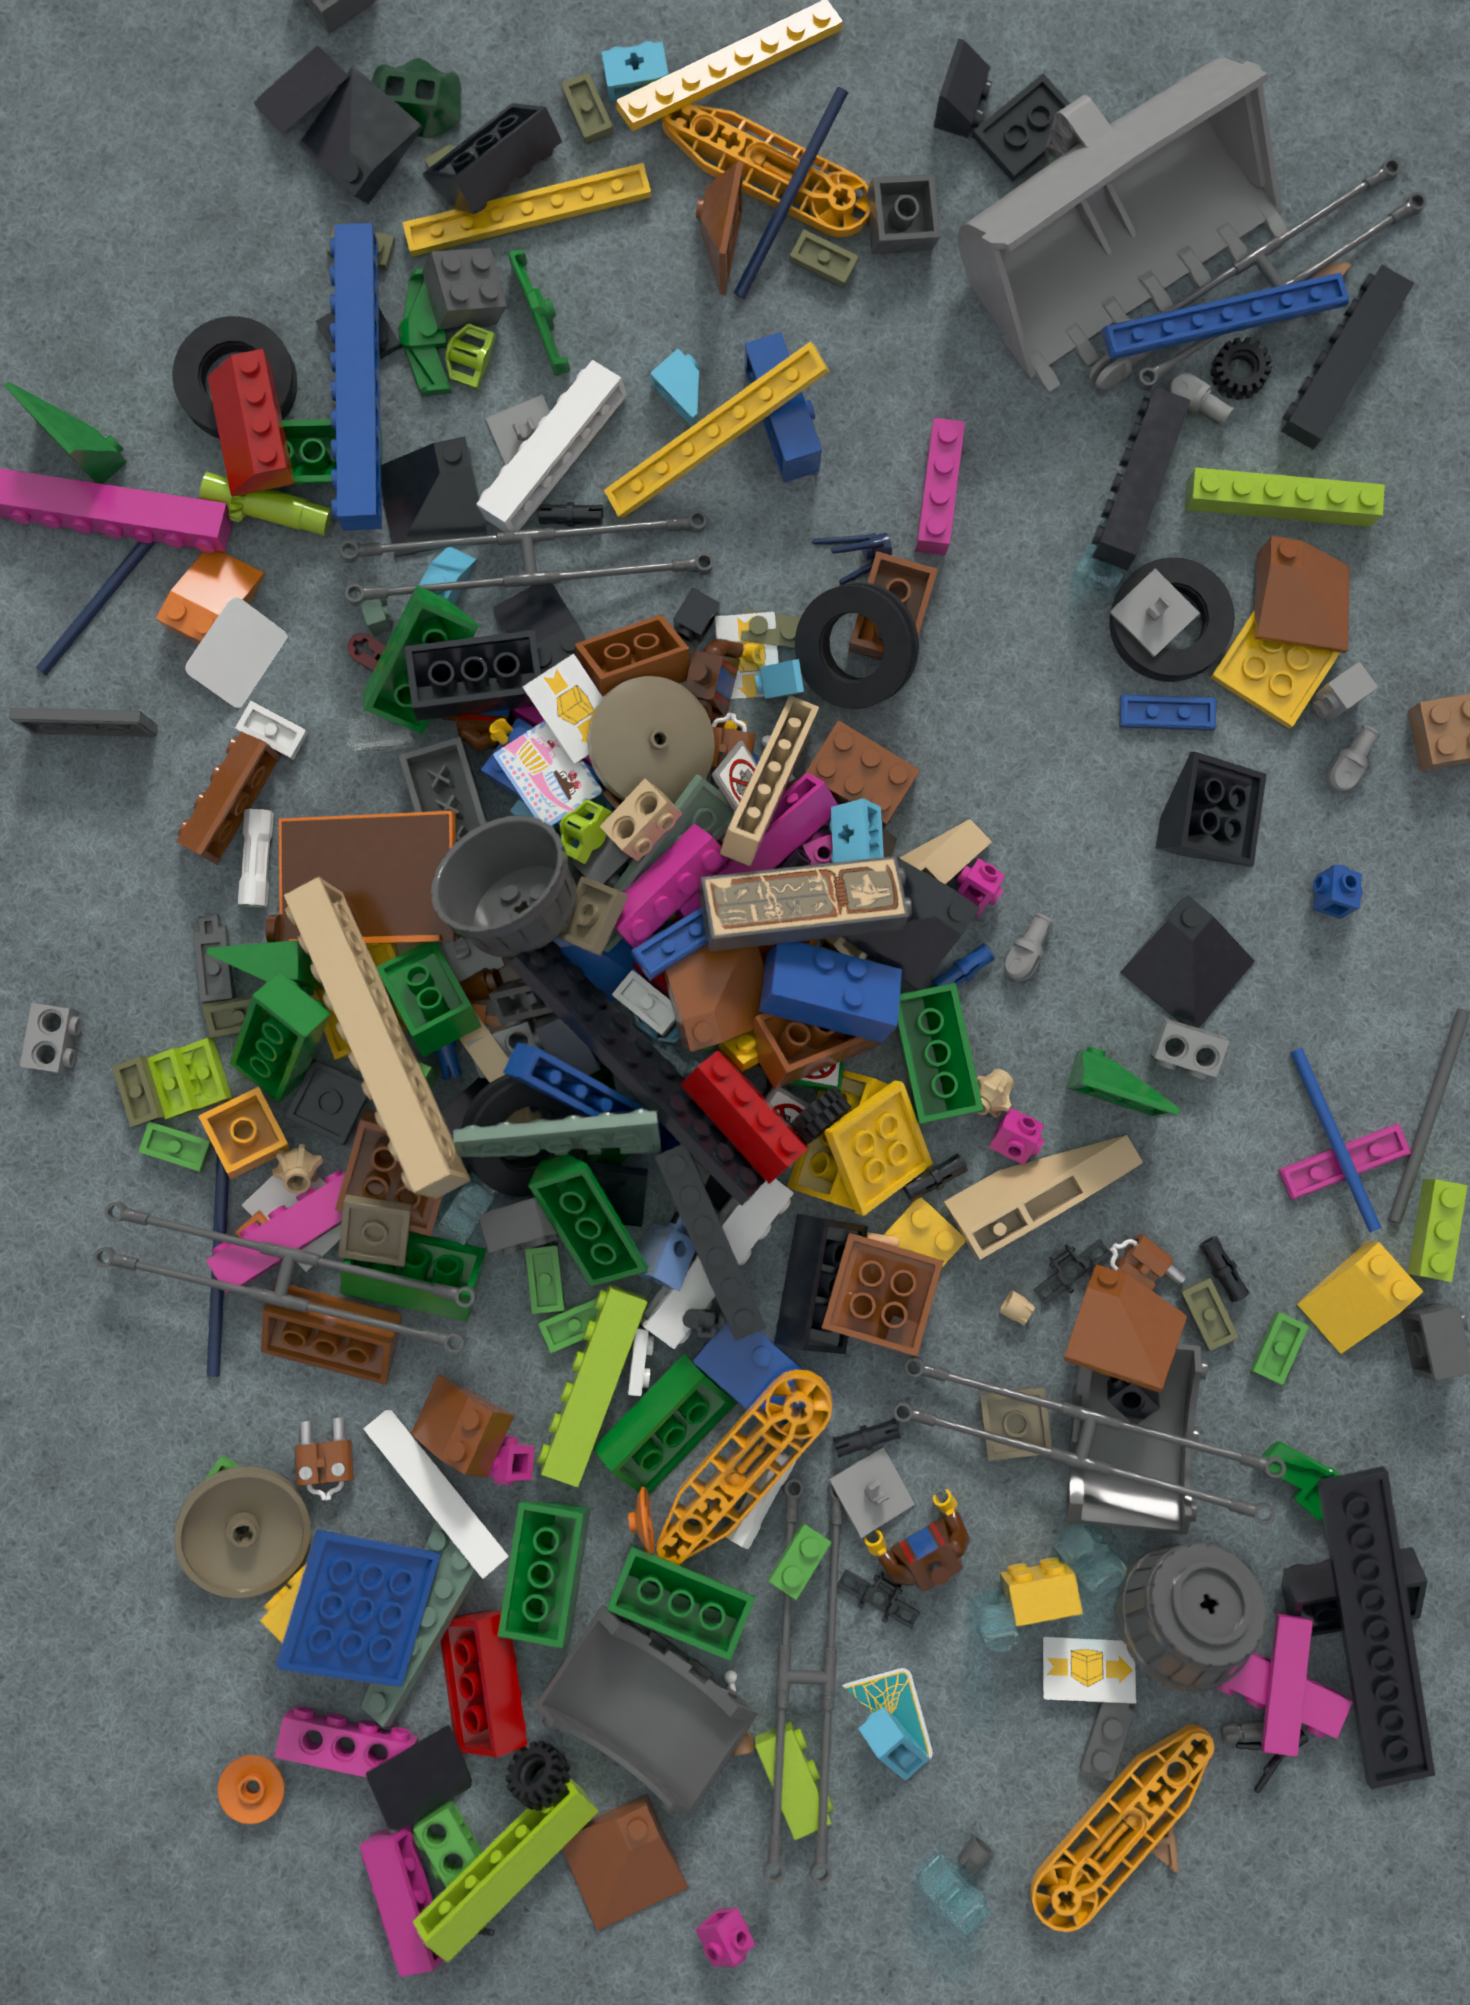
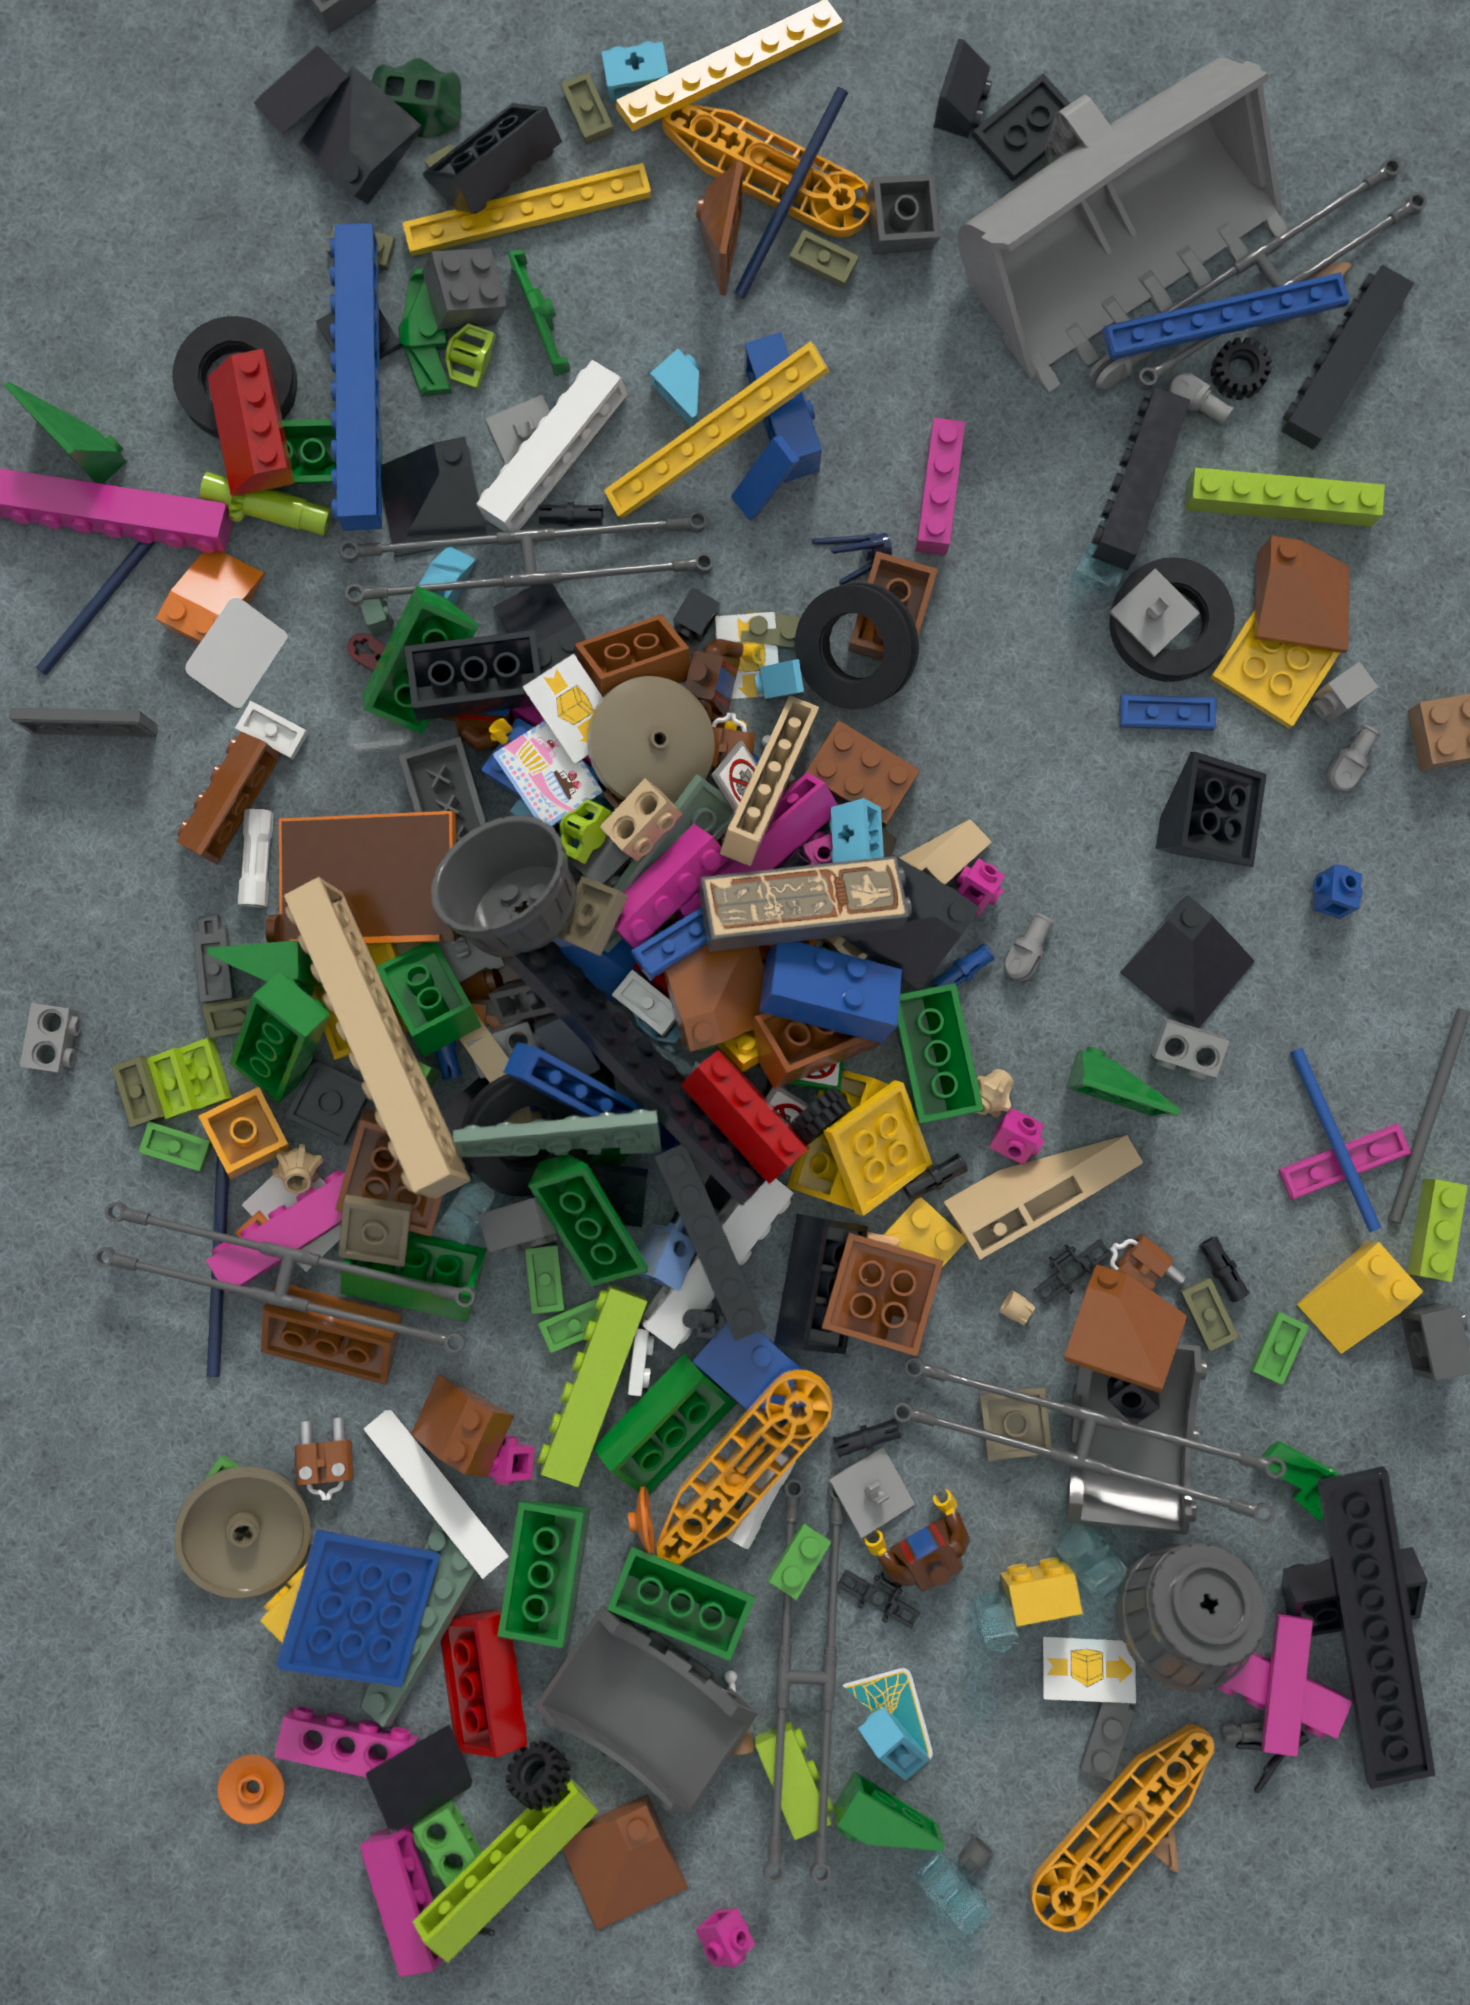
(765, 477): none -> blue tile
(882, 1819): none -> green slope

